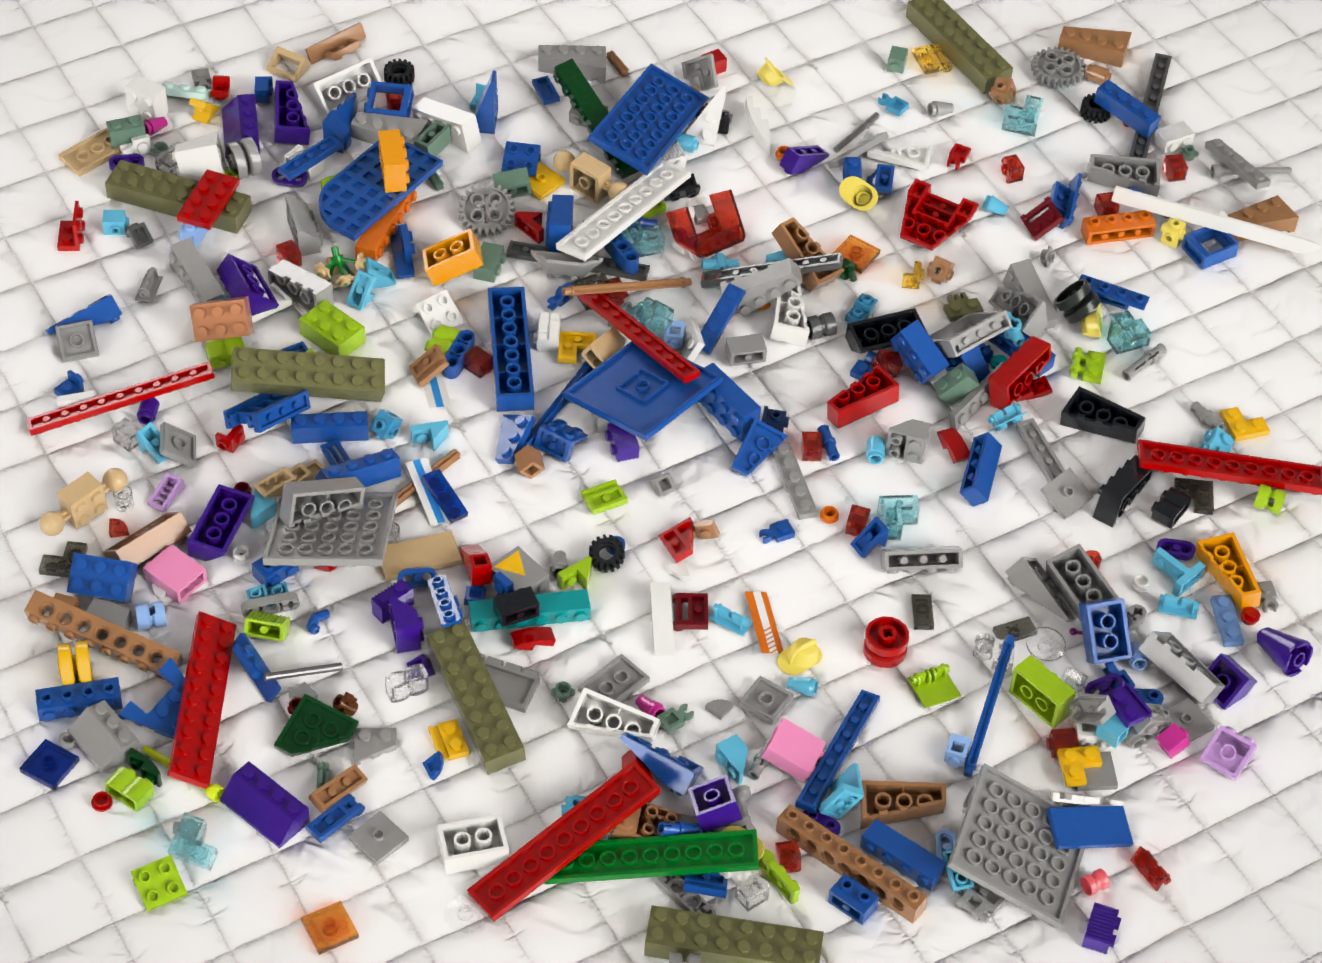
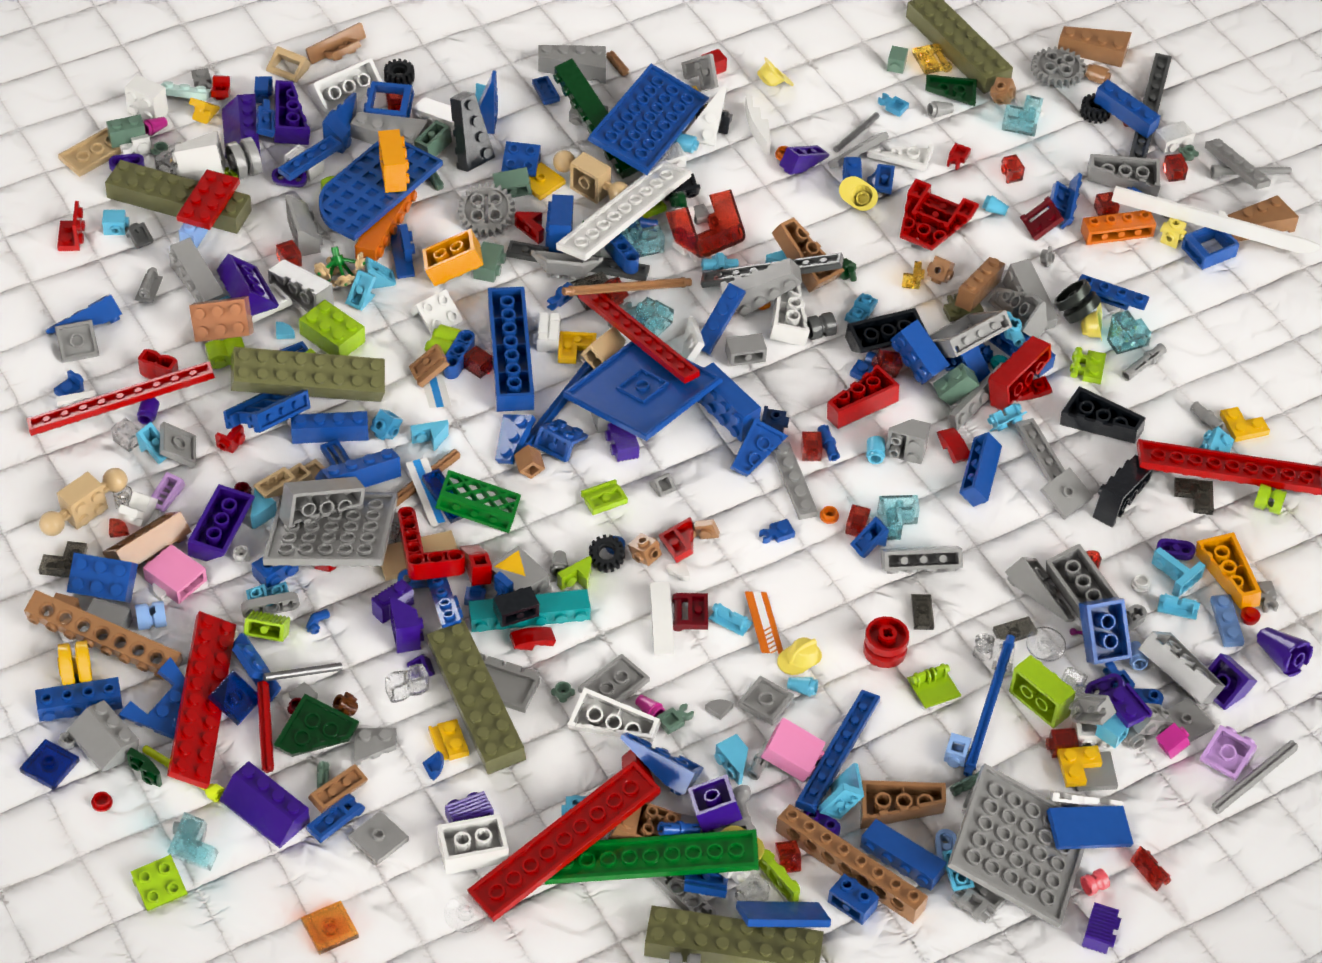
(129, 788): lime brick -> none
(139, 509): none -> white brick
(156, 365): none -> red brick
(234, 697): none -> clear blue plate
(265, 119): none -> blue hinge
(265, 727): none -> red axle
(284, 331): none -> medium azure tile
(427, 564): none -> red beam
(471, 135): none -> wedge
(471, 807): none -> brick
(476, 509): none -> green fence
(645, 549): none -> medium nougat brick
(675, 338): light blue brick -> none
(678, 200): none -> dark green plate
(782, 914): none -> blue tile
(859, 252): clear orange plate -> none
(953, 87): none -> dark green wing
(964, 785): none -> sand green axle
(980, 284): none -> medium nougat brick
(1170, 507): black brick -> none
(1254, 777): none -> light grey axle

